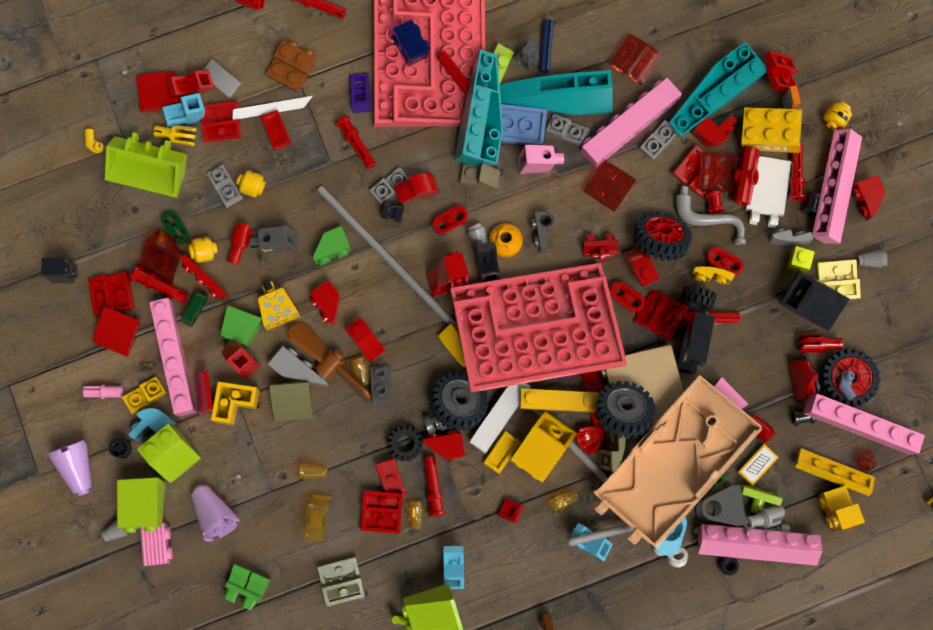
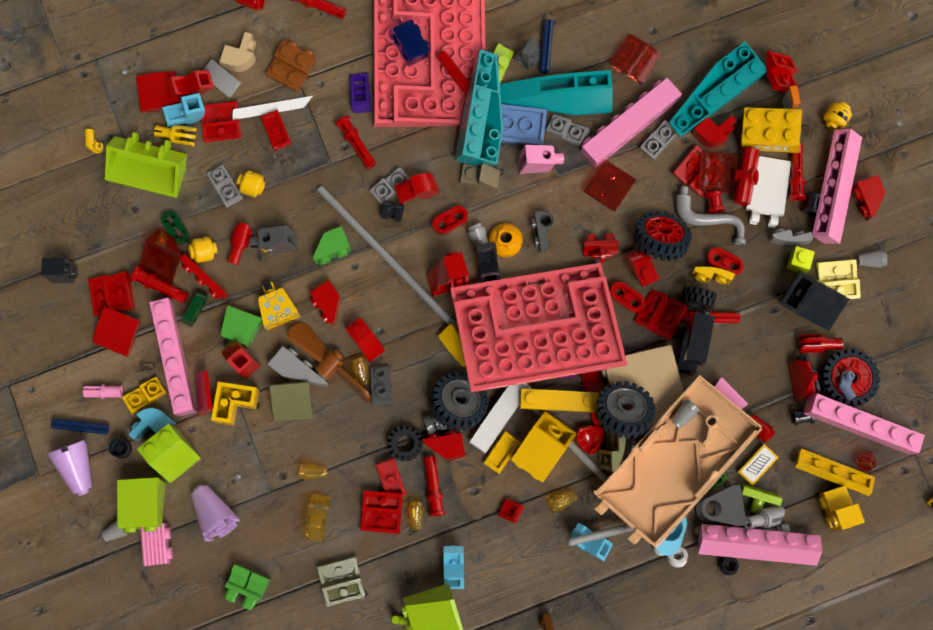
(80, 426): none -> dark blue axle
(239, 59): none -> tan brick
(685, 413): none -> light grey cone

